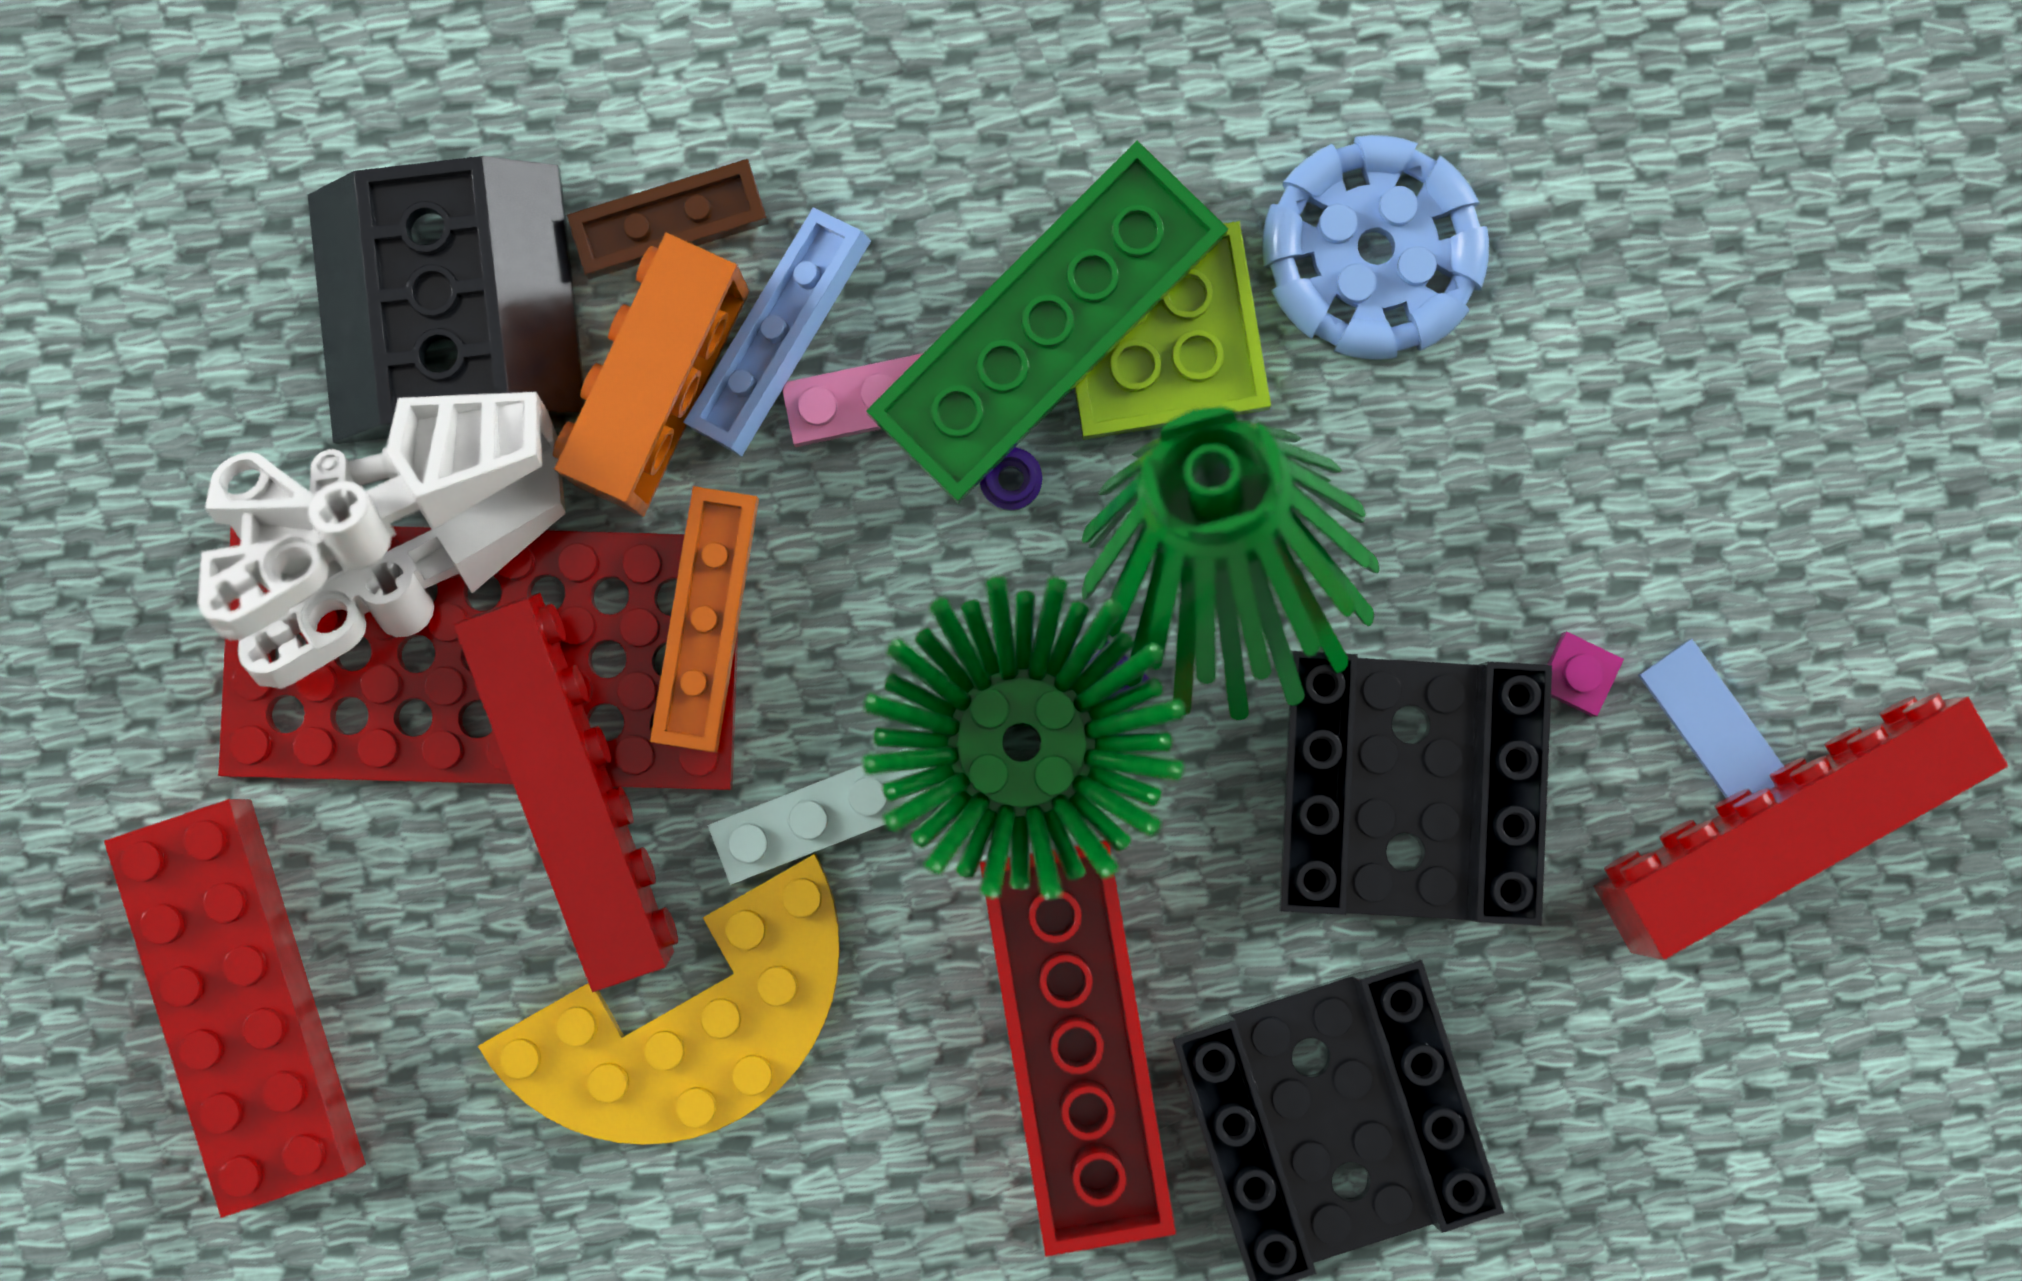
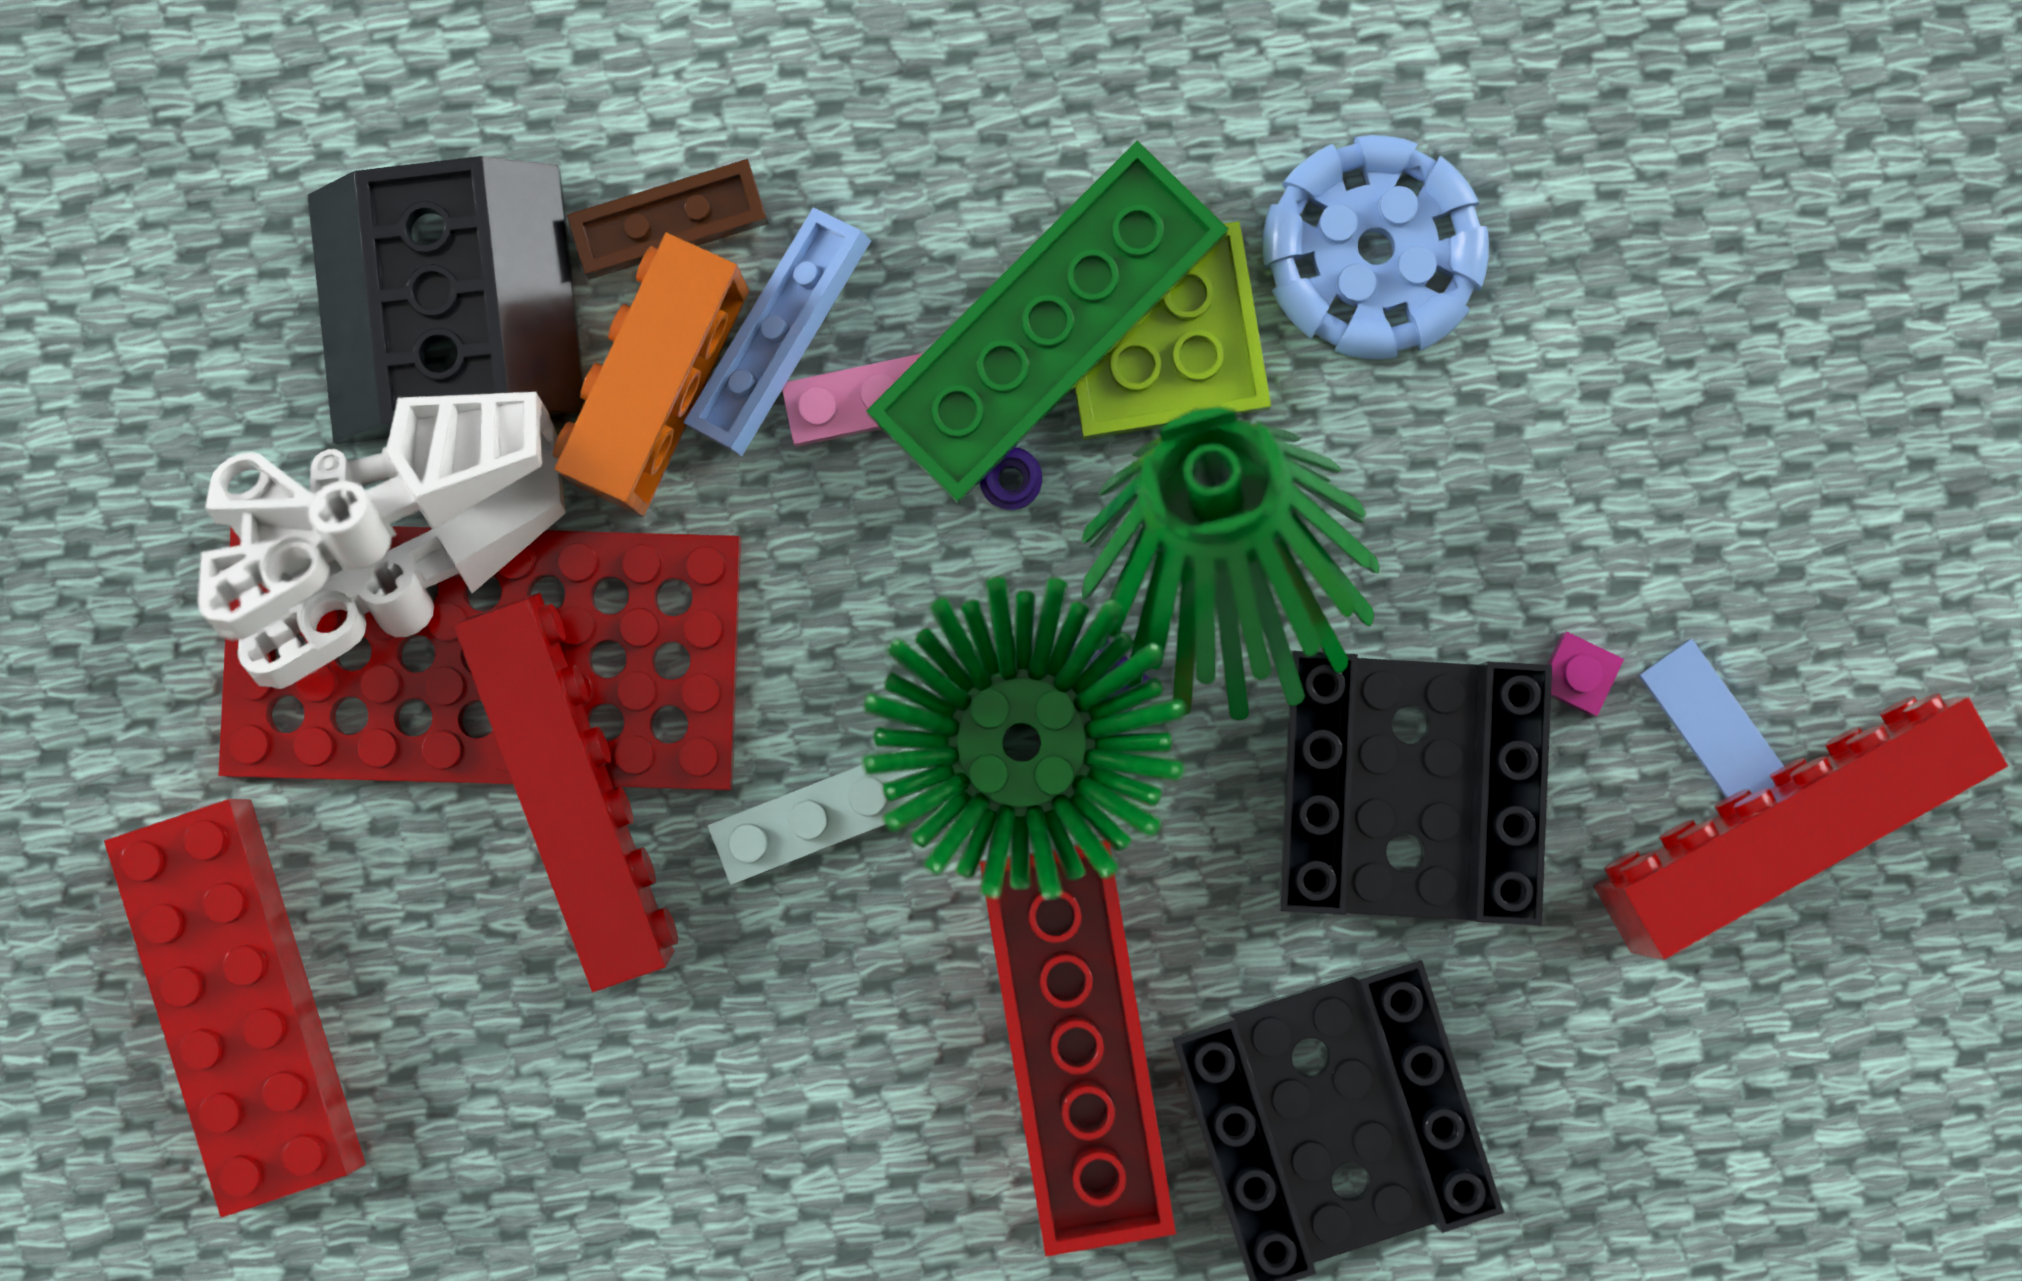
(704, 619): orange plate -> none
(704, 1057): yellow plate -> none

